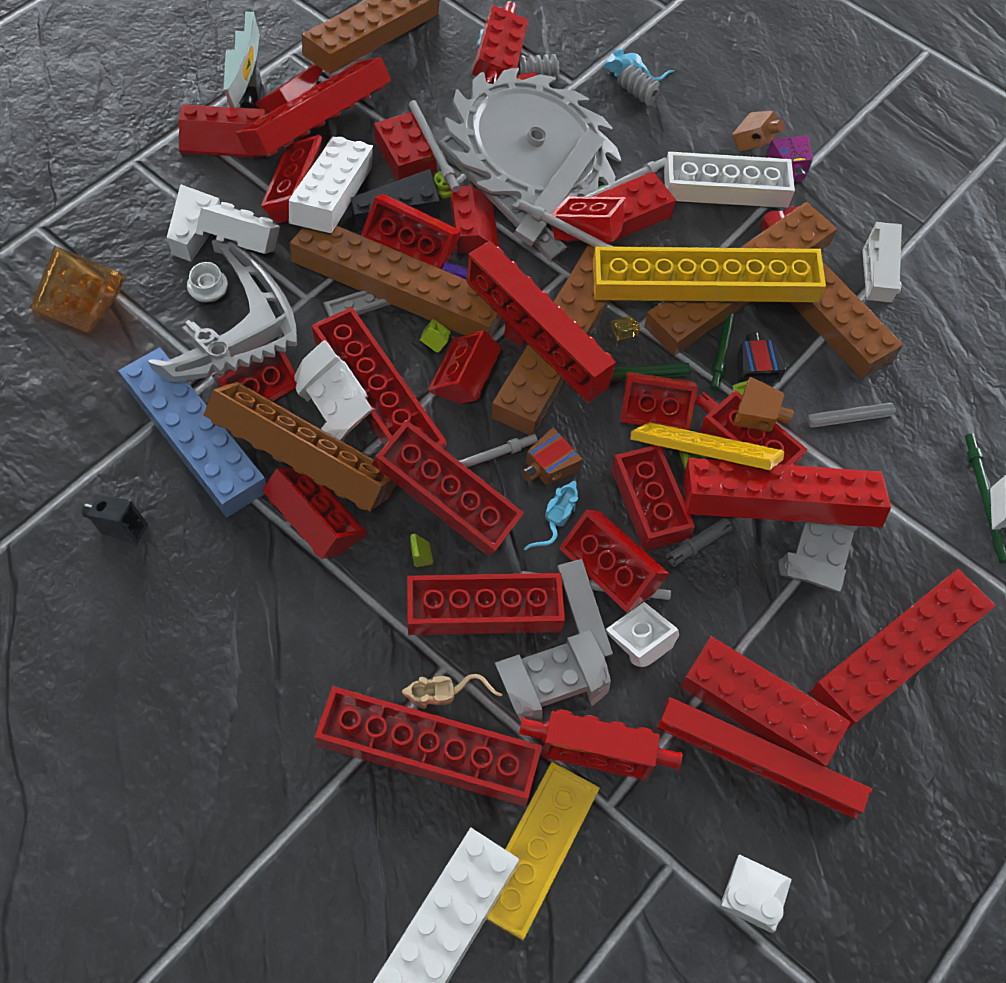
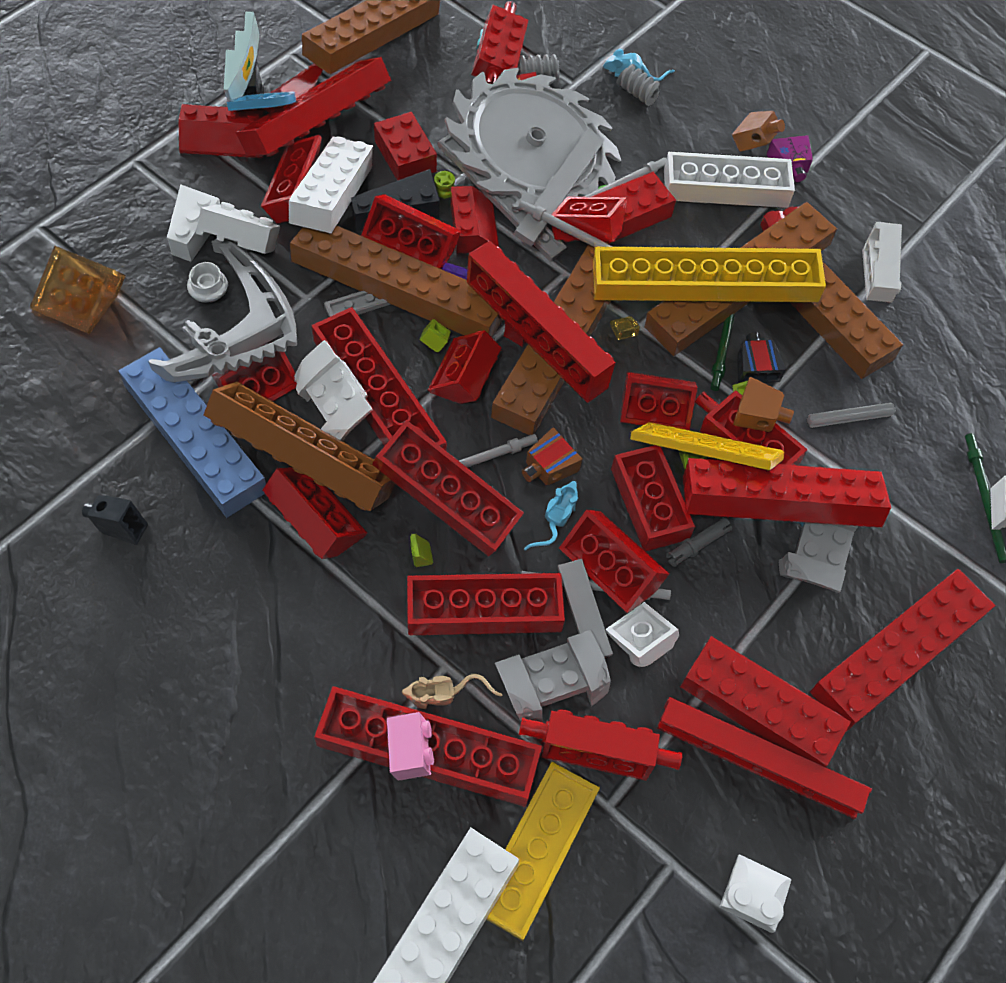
(261, 101): none -> dark azure tile
(409, 746): none -> bright pink brick
(447, 172): light grey bar -> none
(662, 370): dark green axle -> none

